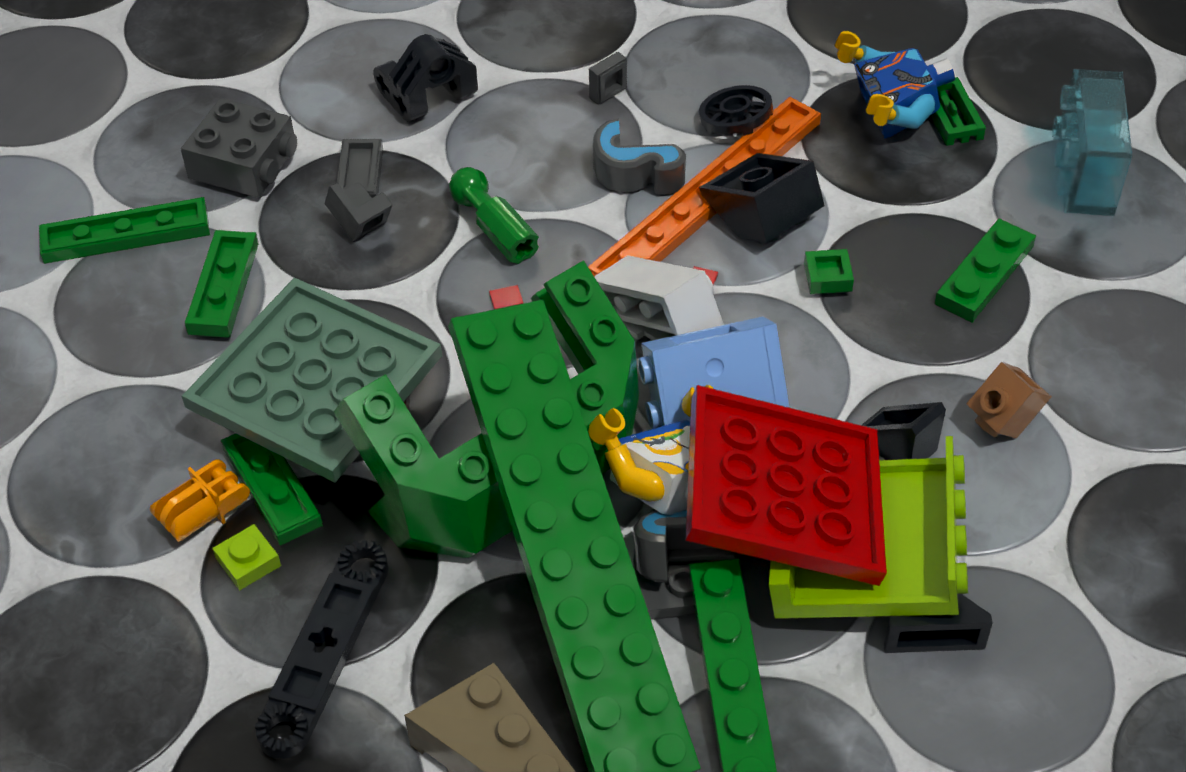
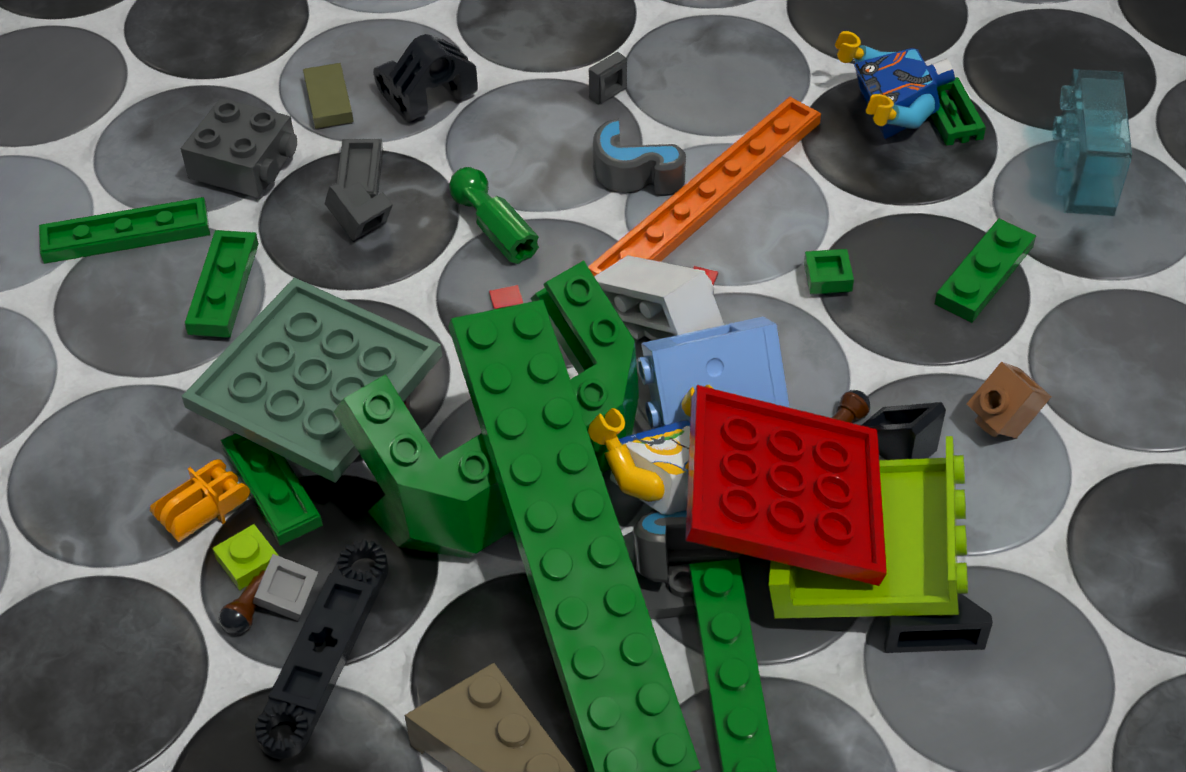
(238, 615): none -> piece
(285, 587): none -> light grey plate
(328, 95): none -> olive tile
(735, 110): black wheel -> none
(765, 195): black slope -> none
(853, 406): none -> reddish brown piece

